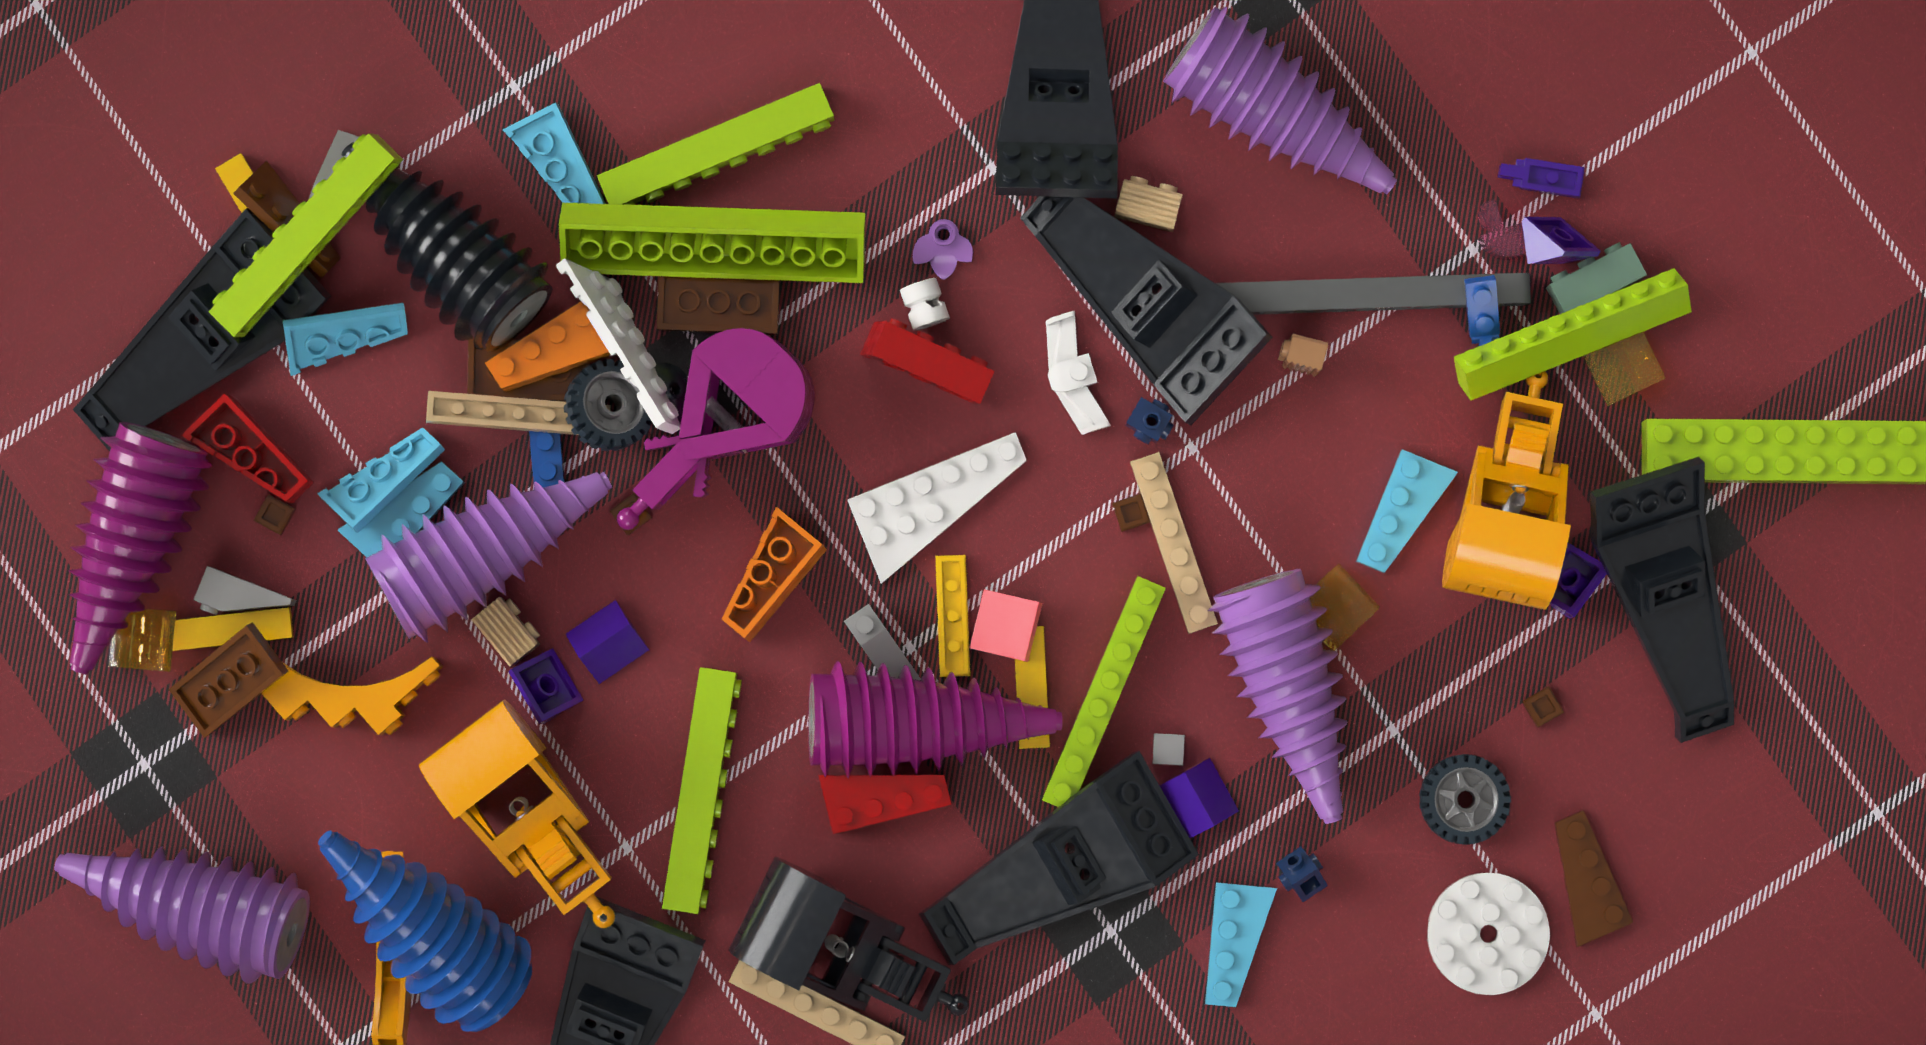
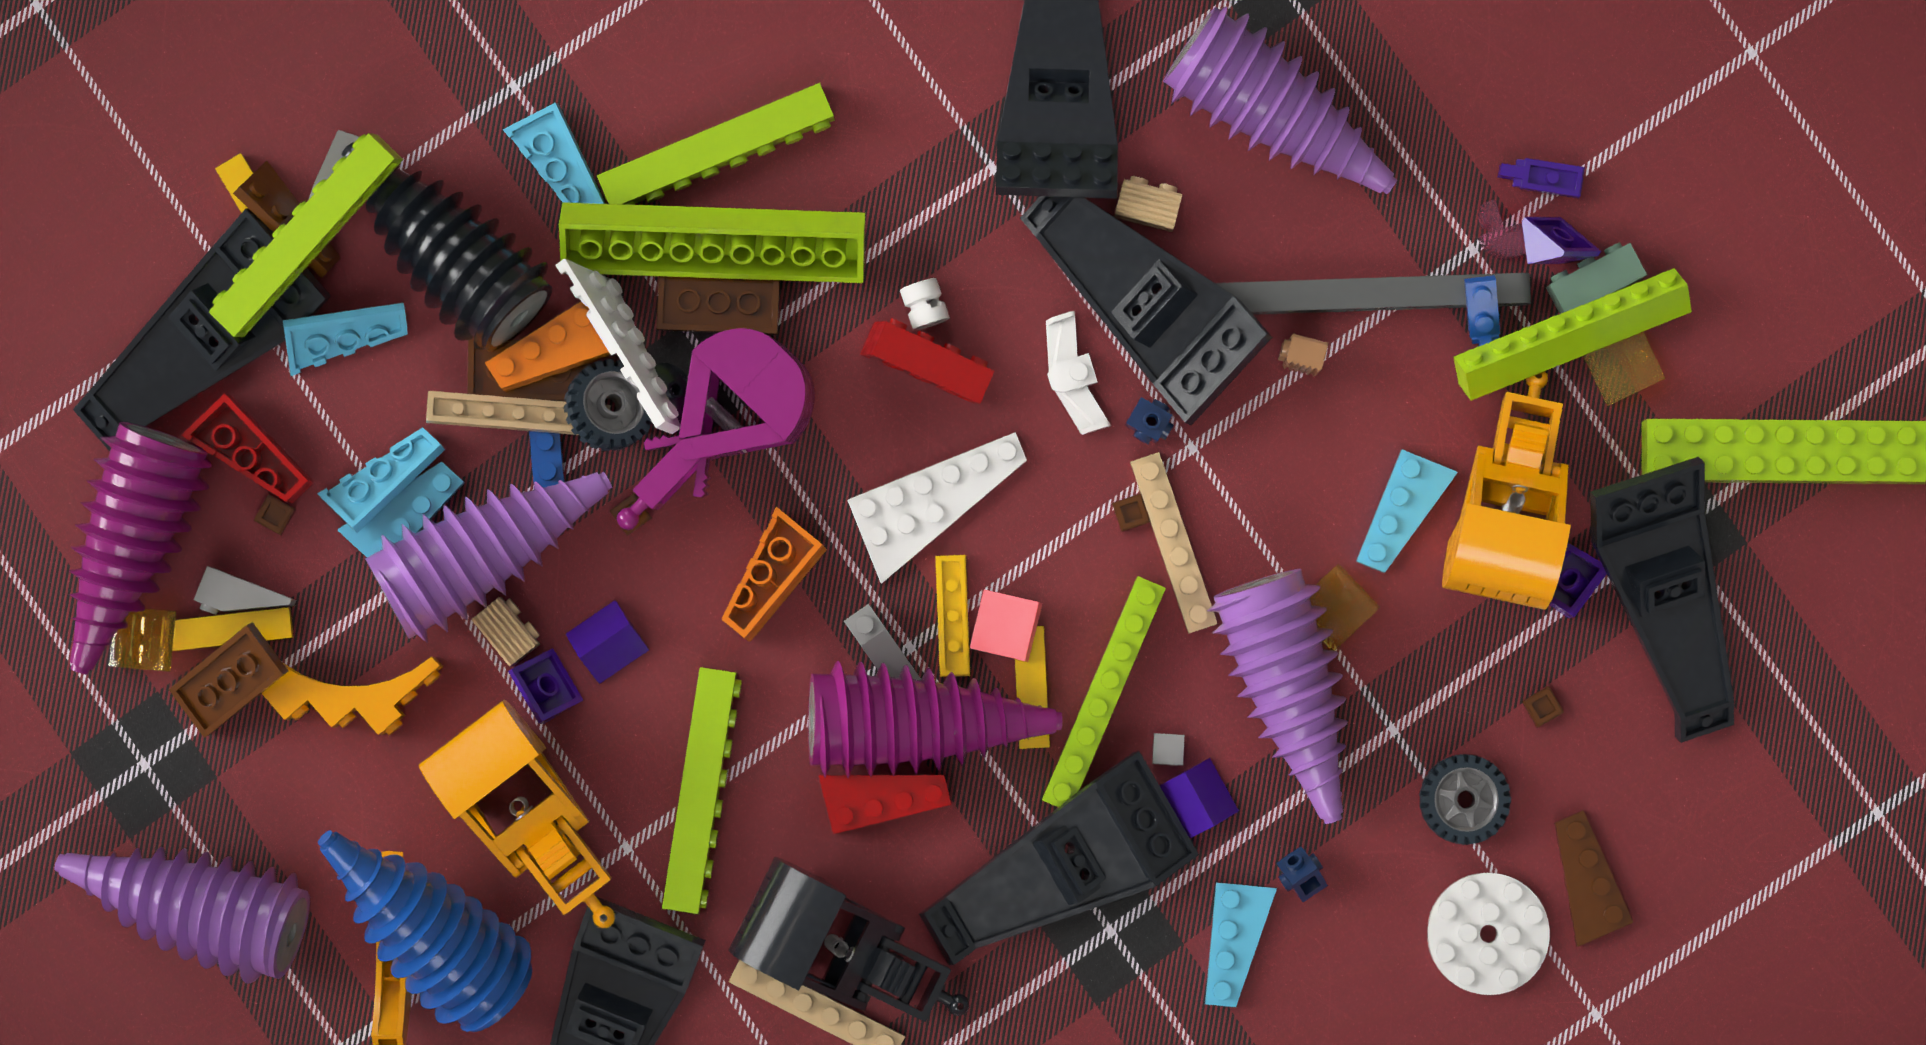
(942, 253): medium lavender plate -> none

